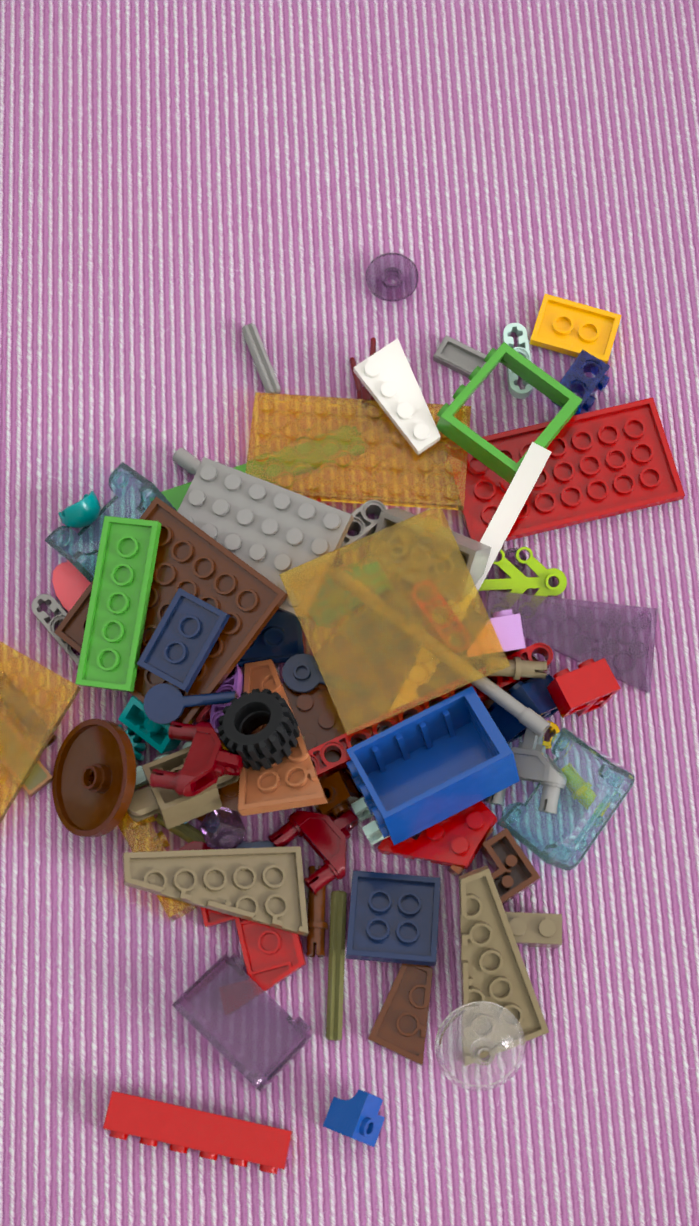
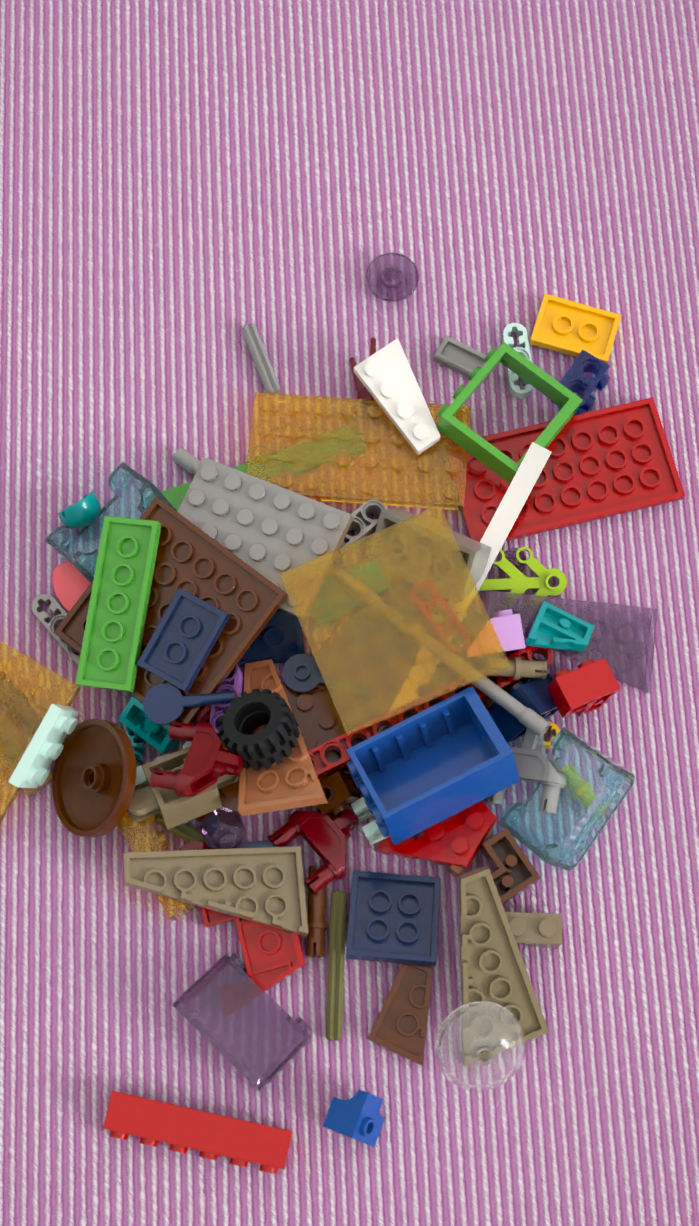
(44, 747): none -> light aqua plate
(558, 630): none -> teal wing

